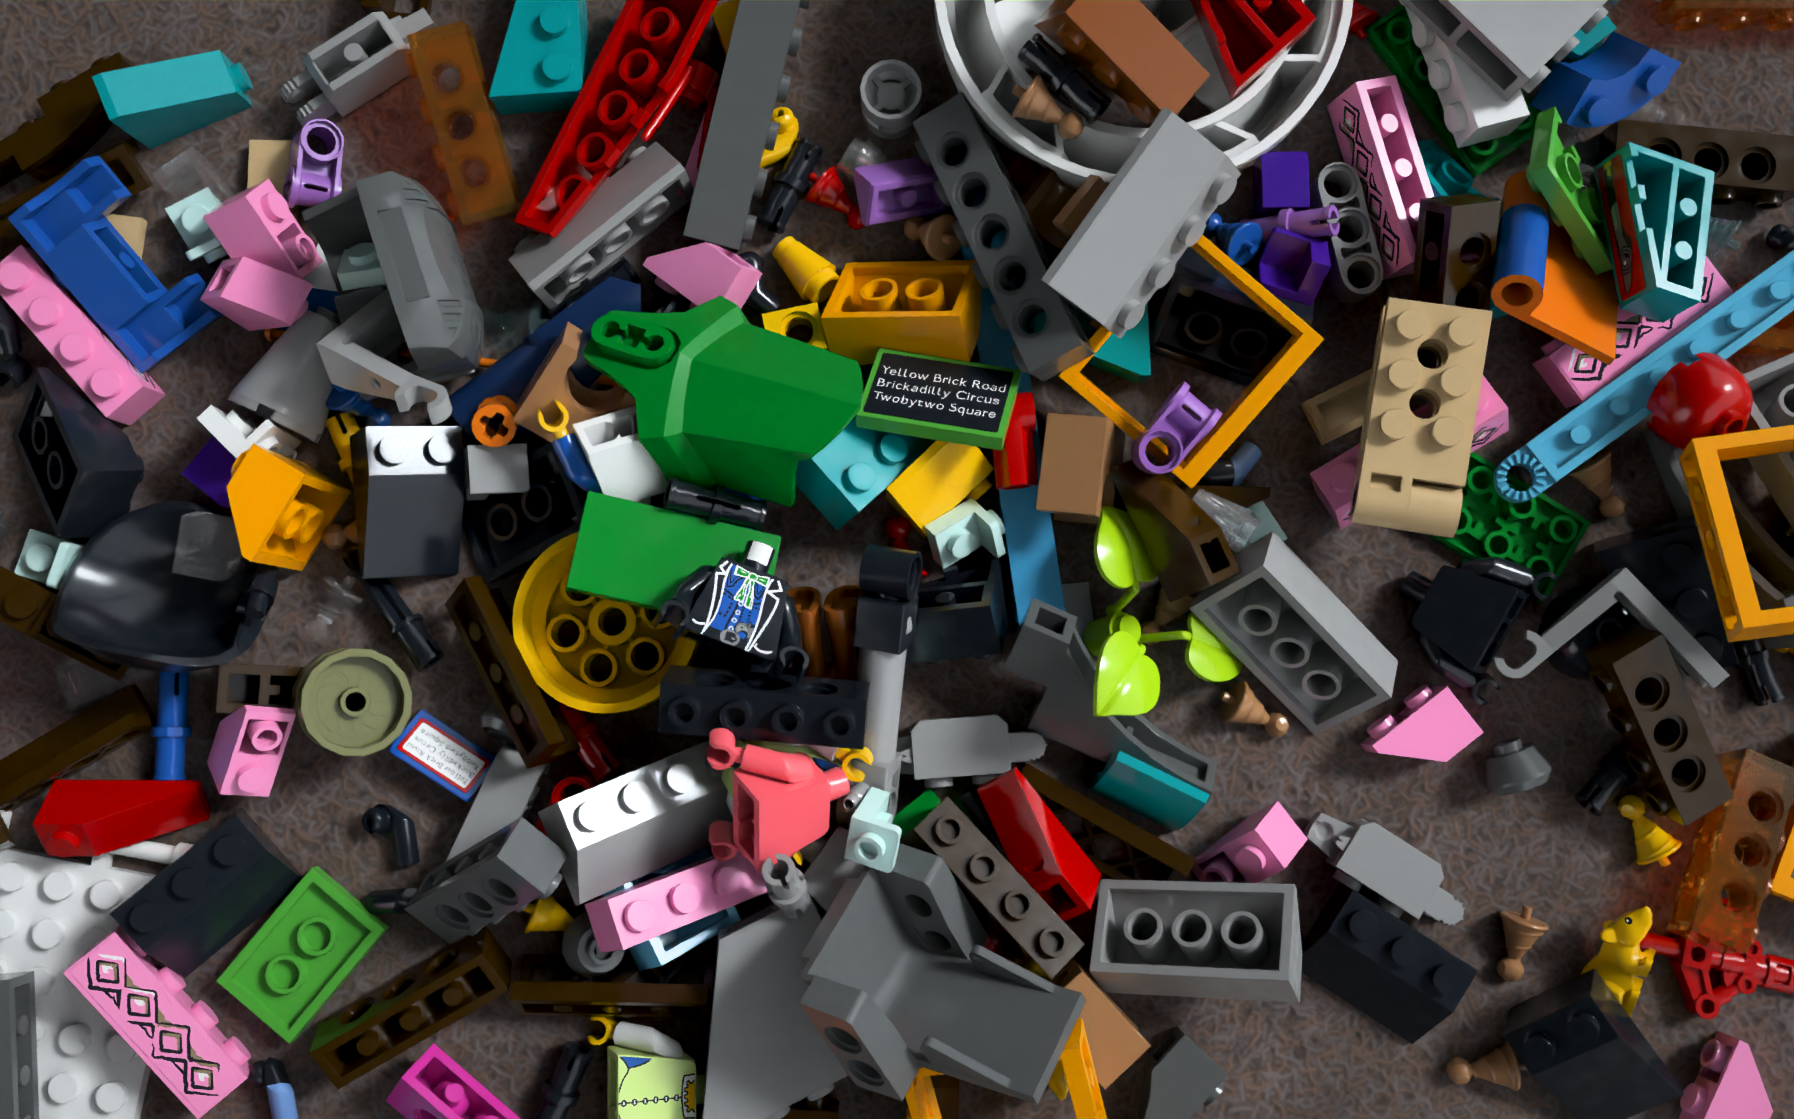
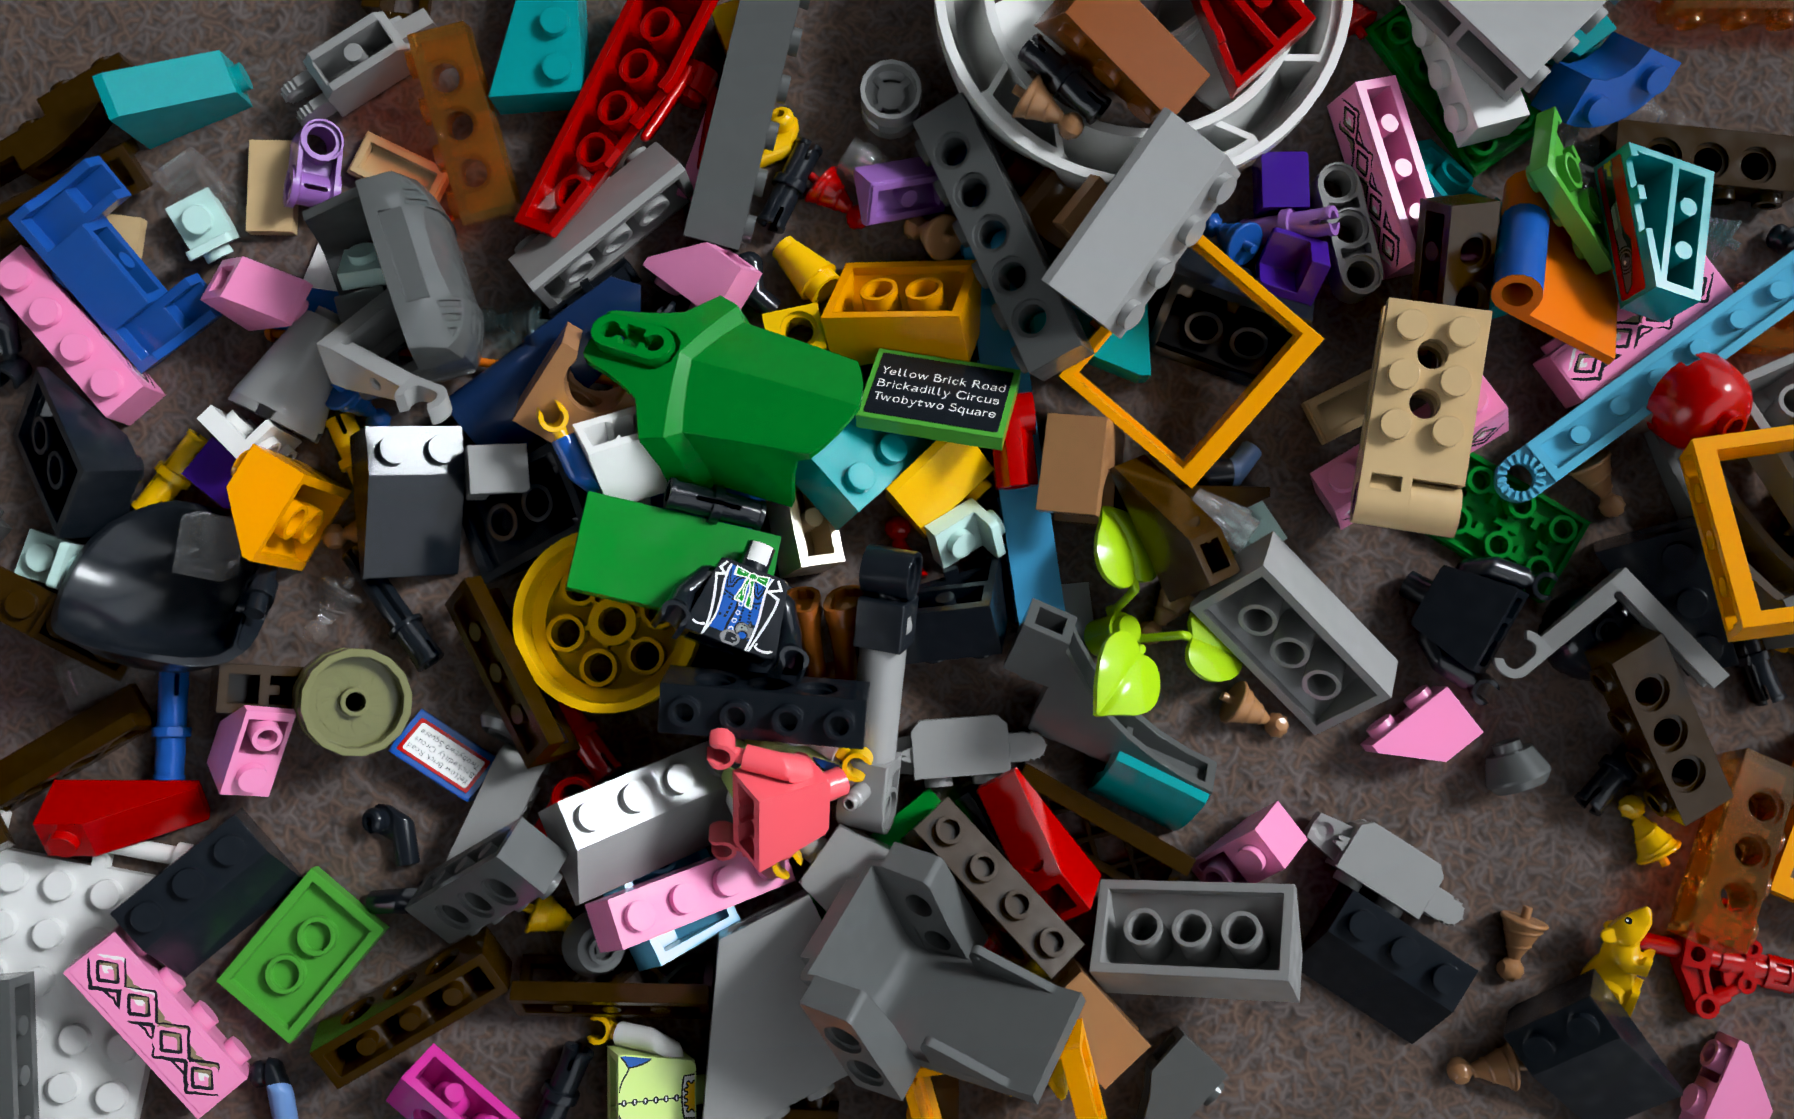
(168, 479): none -> yellow pin
(264, 230): bright pink slope -> none
(380, 156): none -> tan tile
(487, 409): orange bush -> none
(786, 885): light grey pin -> none
(807, 539): none -> tan brick
(872, 835): light aqua bracket -> none
(1180, 424): medium lavender piece -> none

